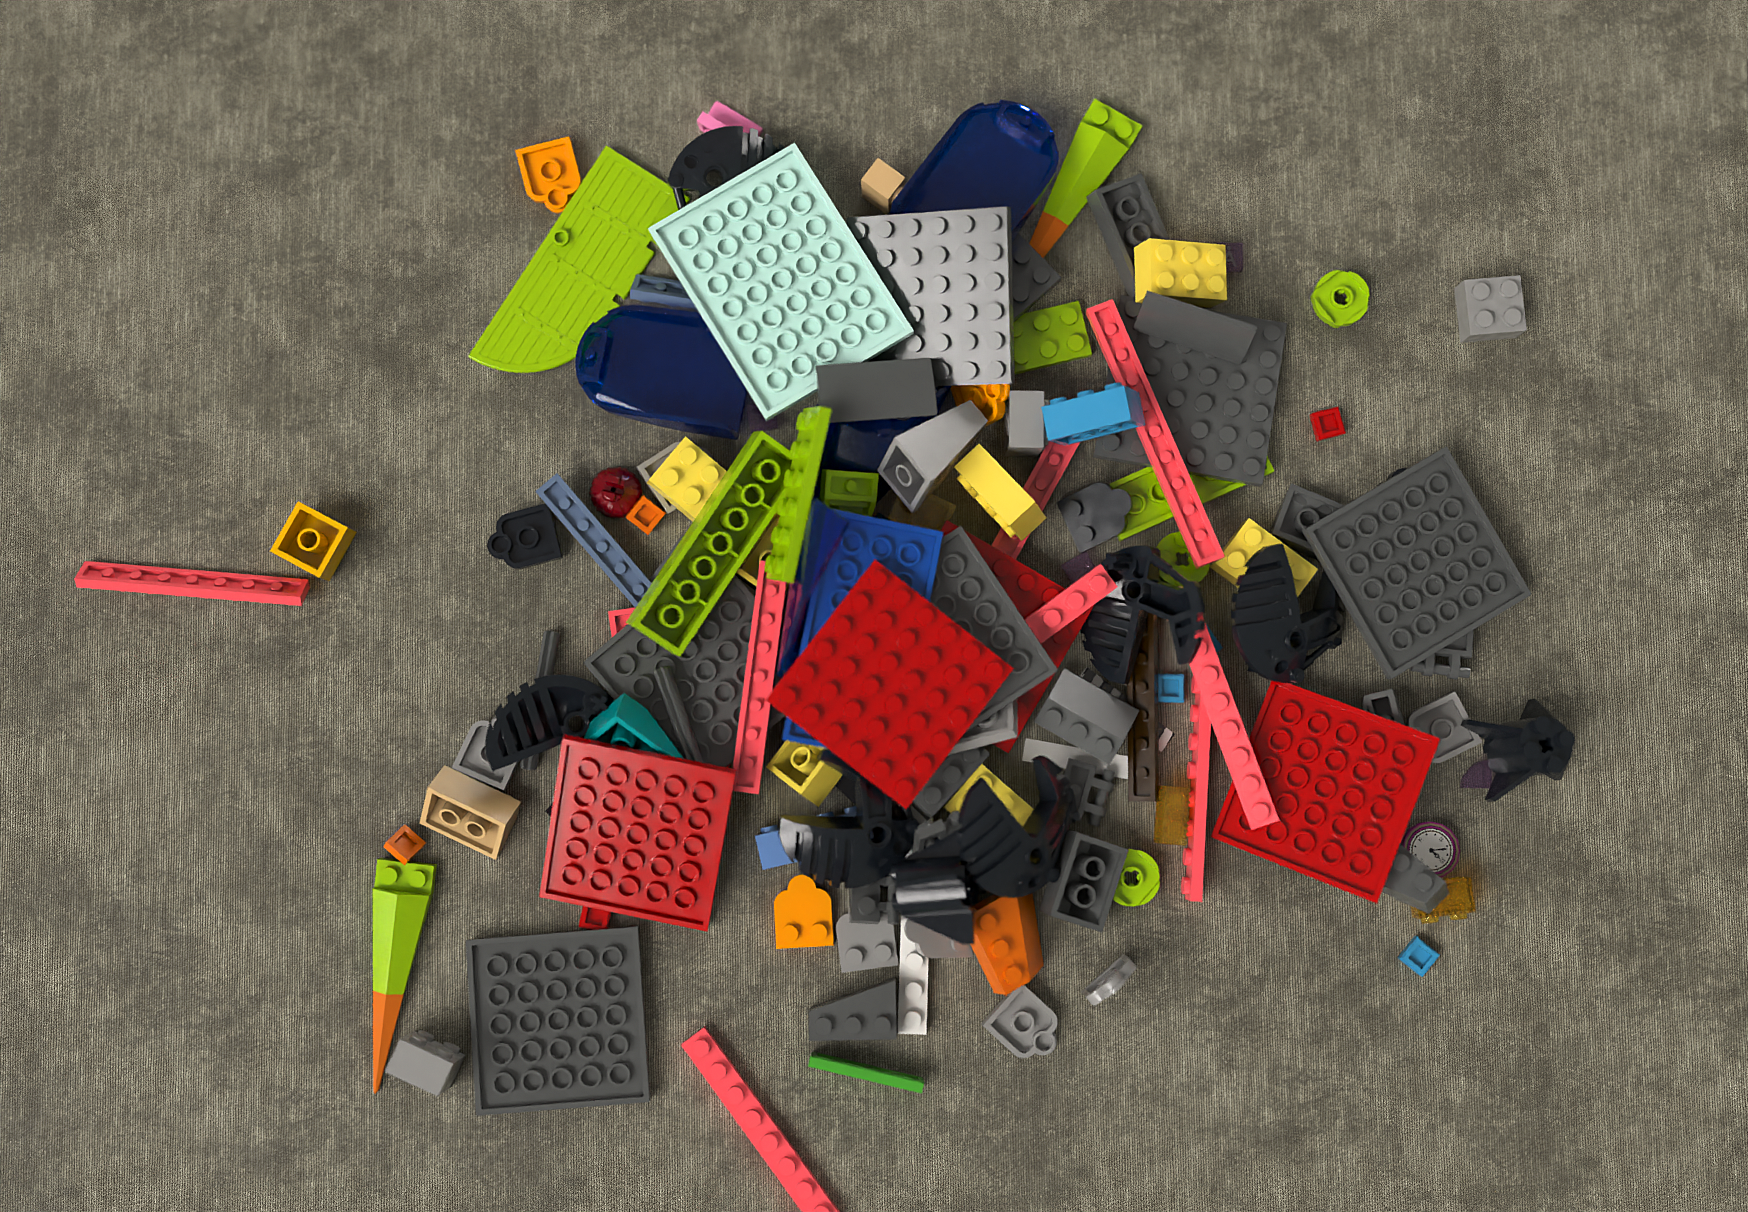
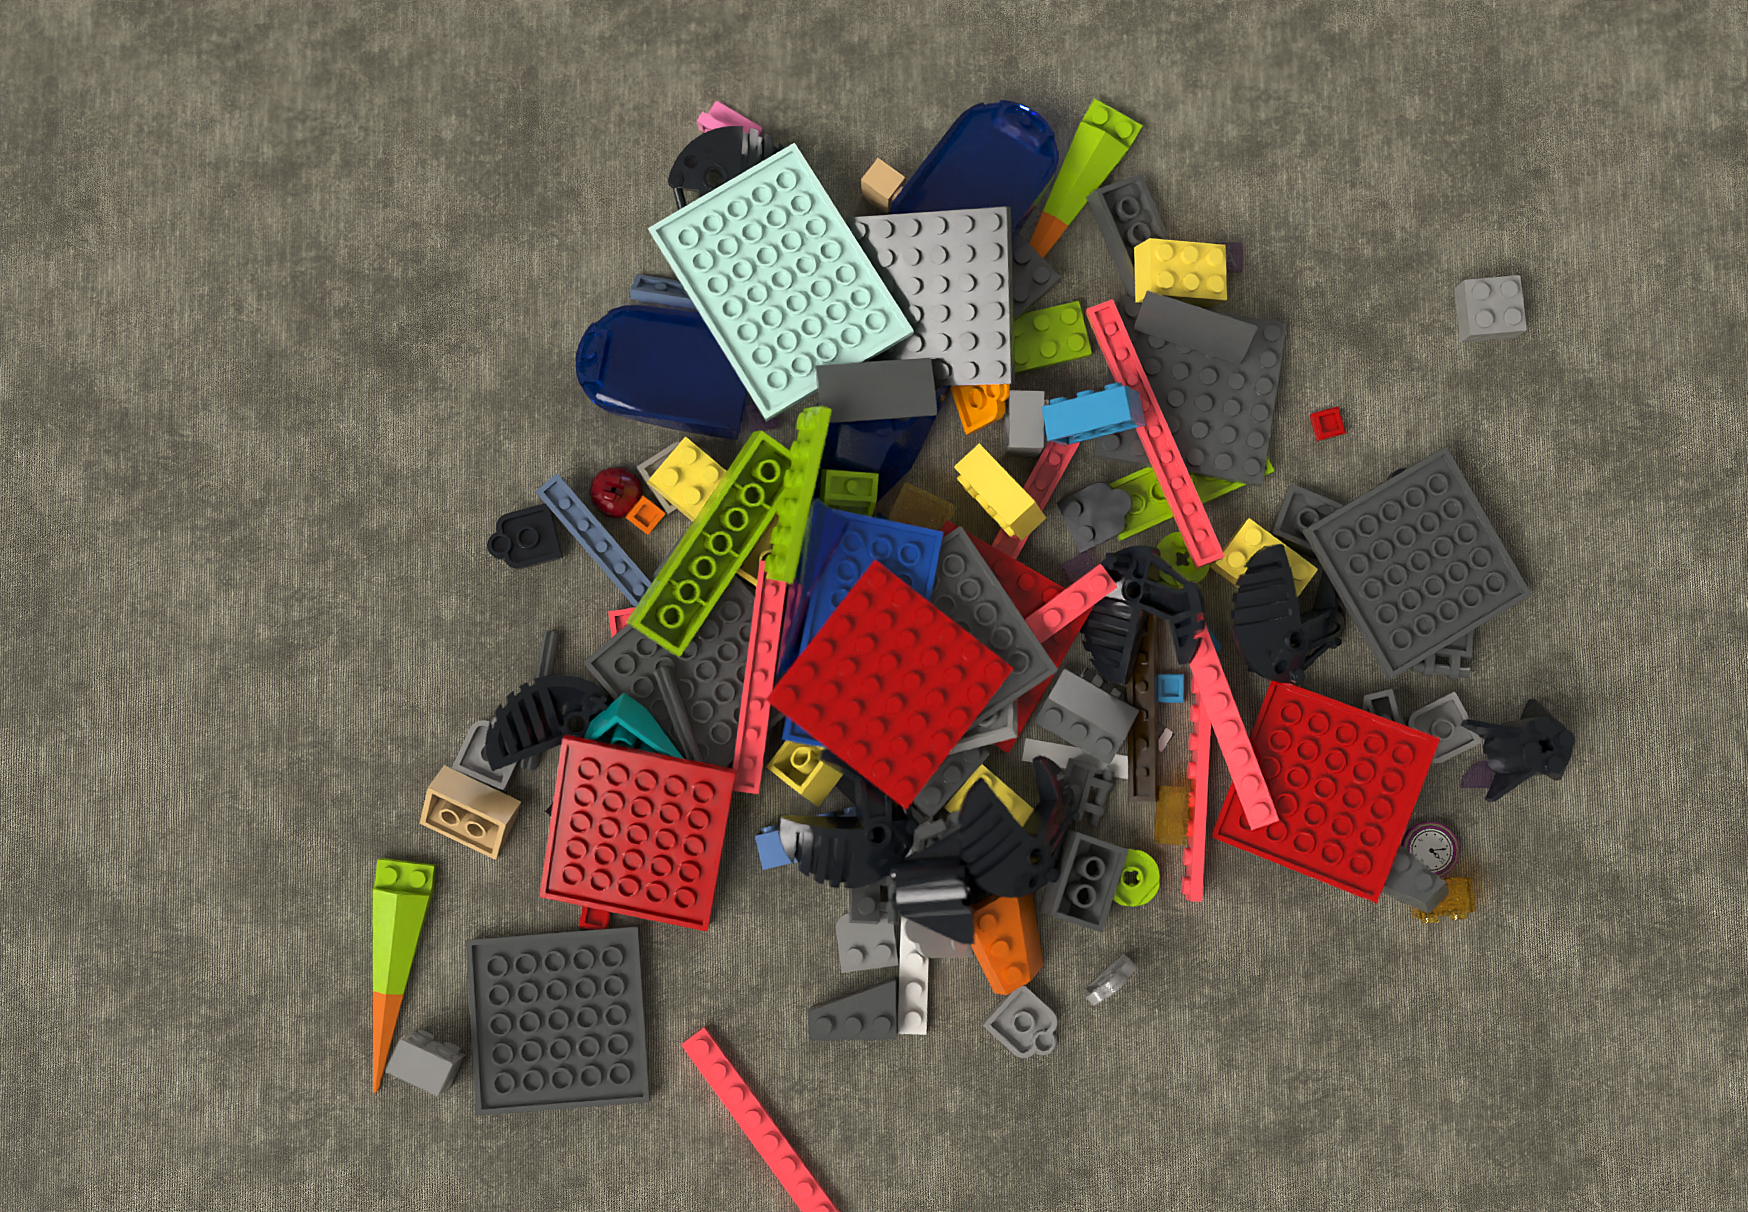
(192, 583): coral plate -> none
(313, 541): yellow brick -> none
(404, 844): orange plate -> none
(550, 172): light orange plate -> none
(578, 268): lime door -> none
(803, 915): light orange plate -> none
(866, 1072): bright green tile -> none
(928, 453): light grey slope -> none
(1341, 282): lime plate -> none
(1418, 956): dark azure tile -> none

